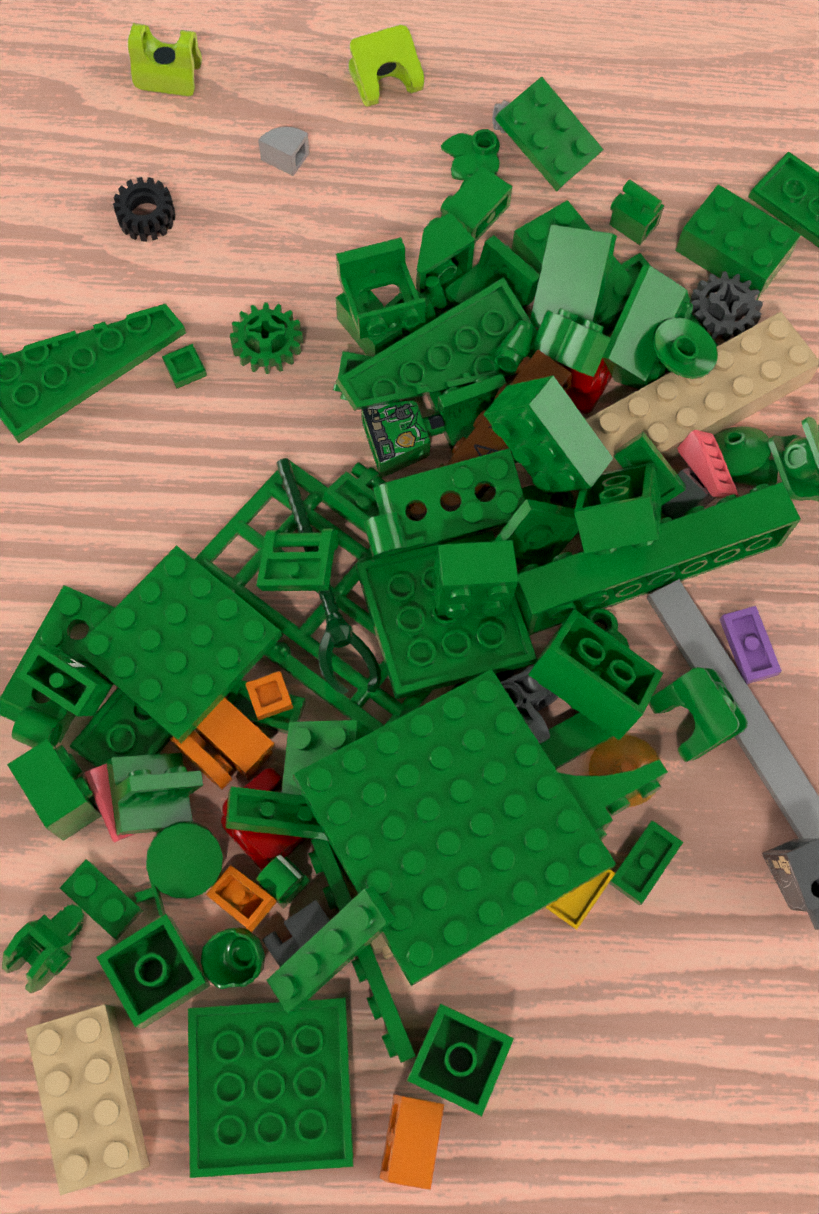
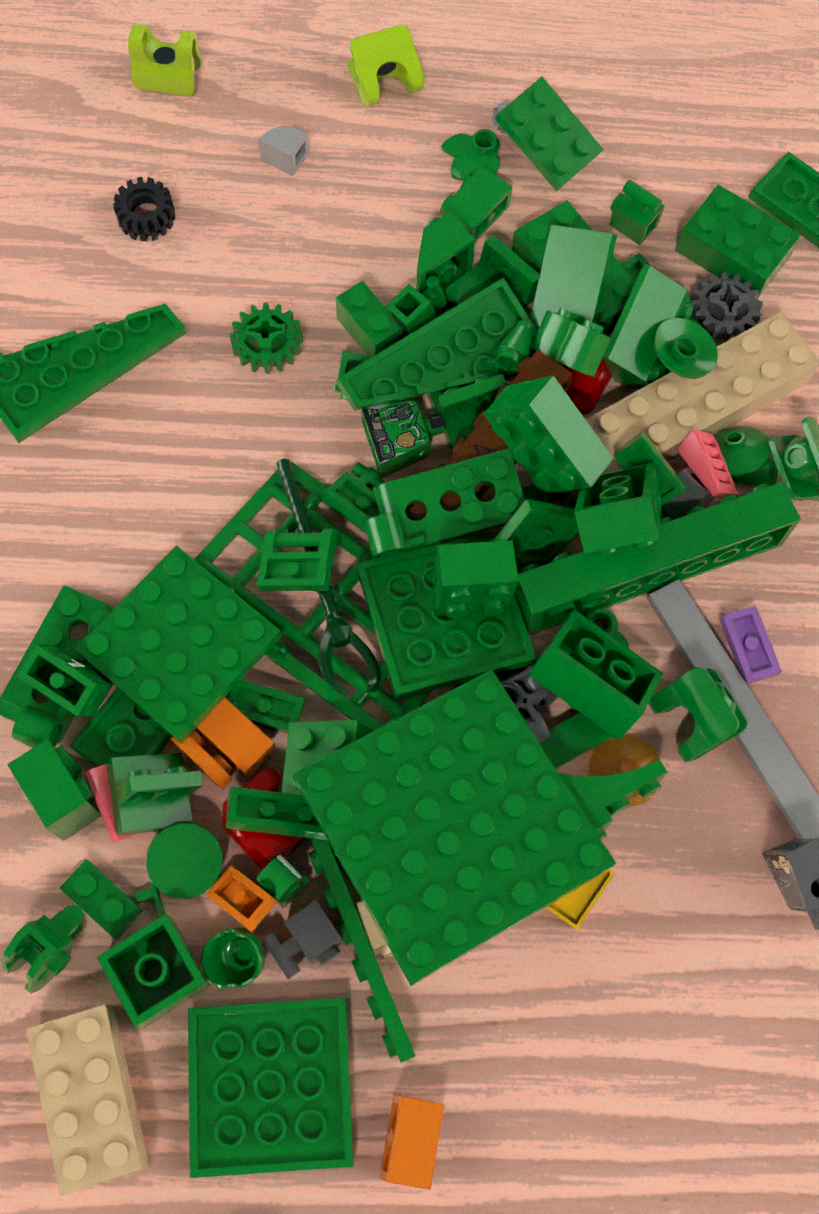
(184, 366): green tile -> none
(269, 695): orange plate -> none
(331, 949): green plate -> none
(374, 268): green window -> none
(460, 1060): green brick -> none
(645, 862): green plate -> none

